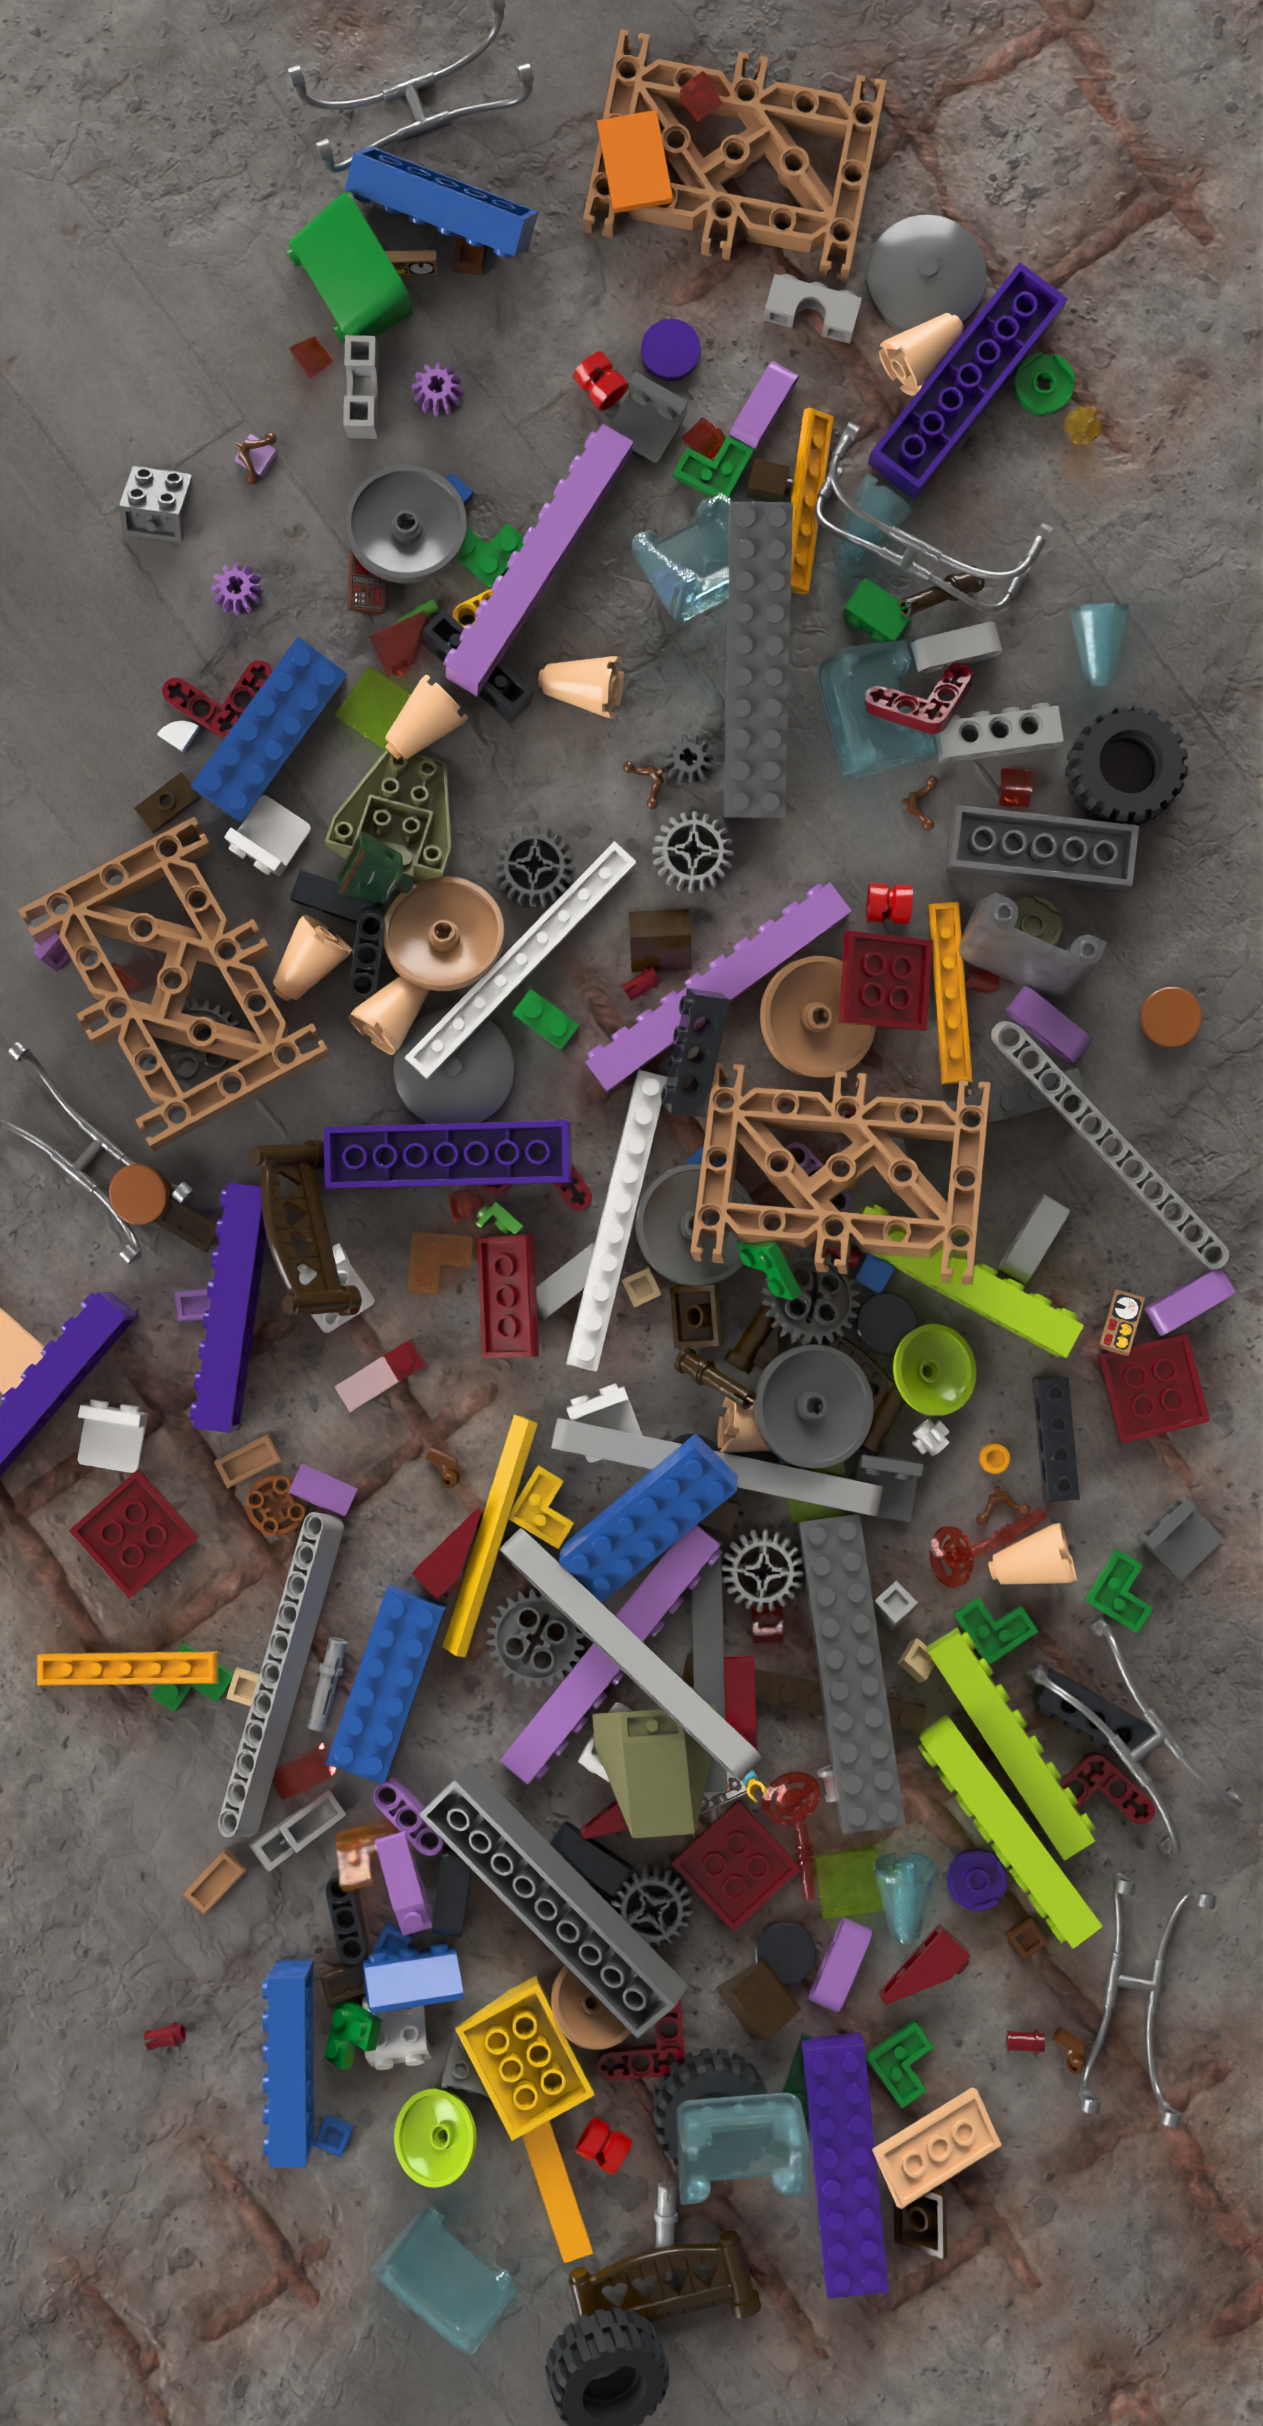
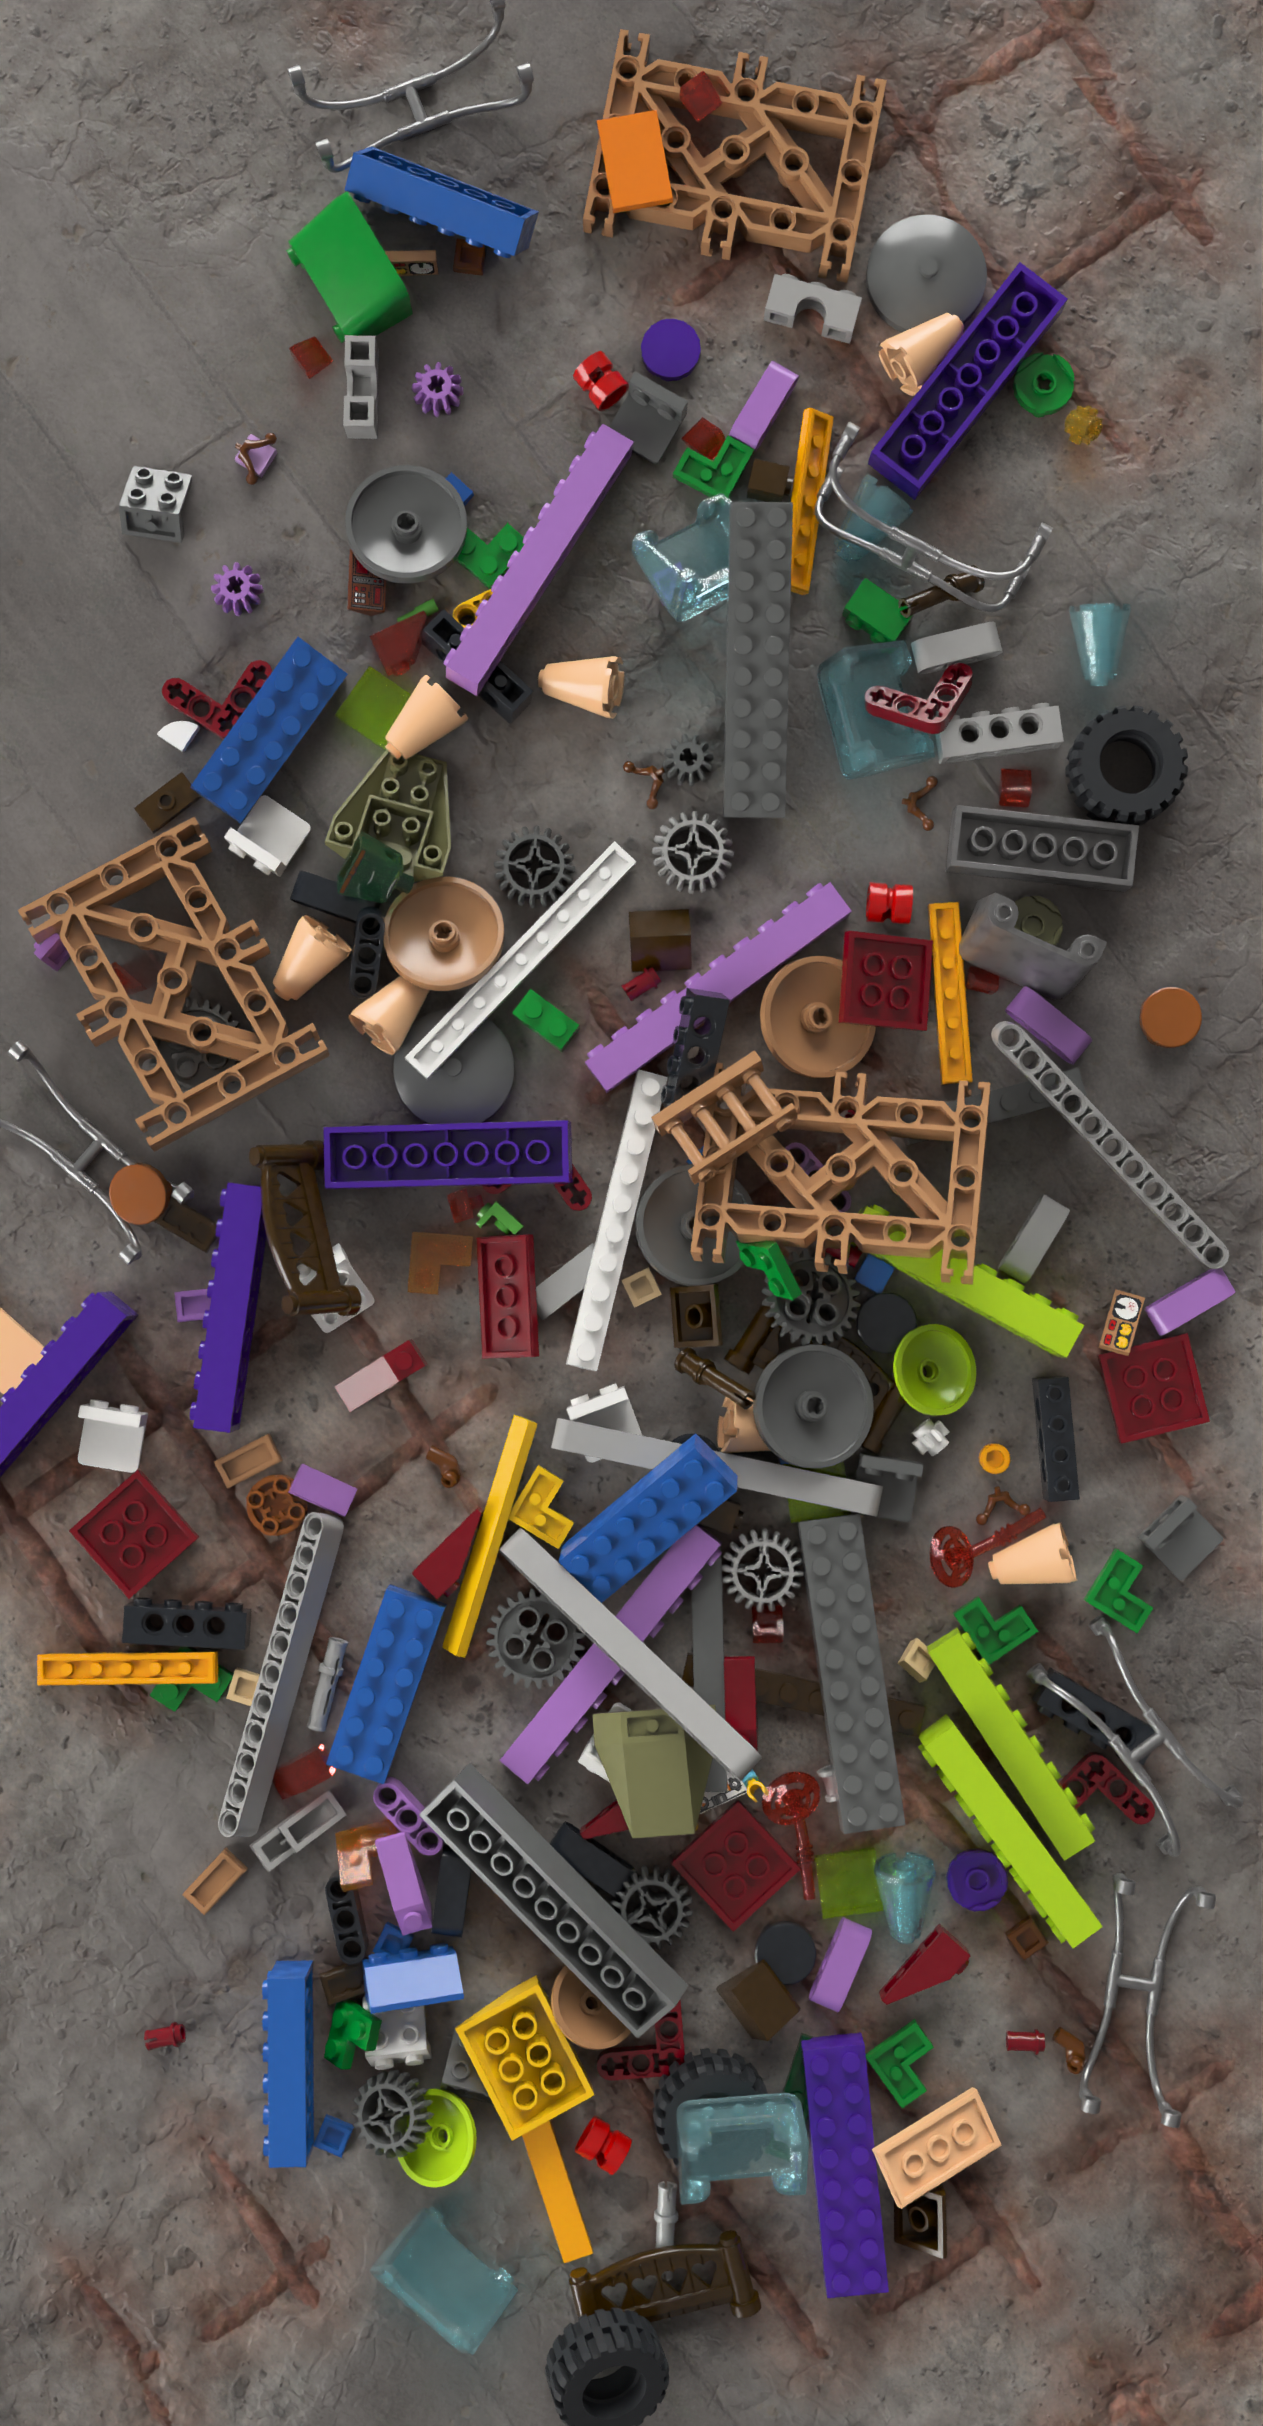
(139, 1630): none -> black brick
(396, 2139): none -> dark grey gear
(723, 1088): none -> medium nougat fence
(894, 1606): light grey brick -> none

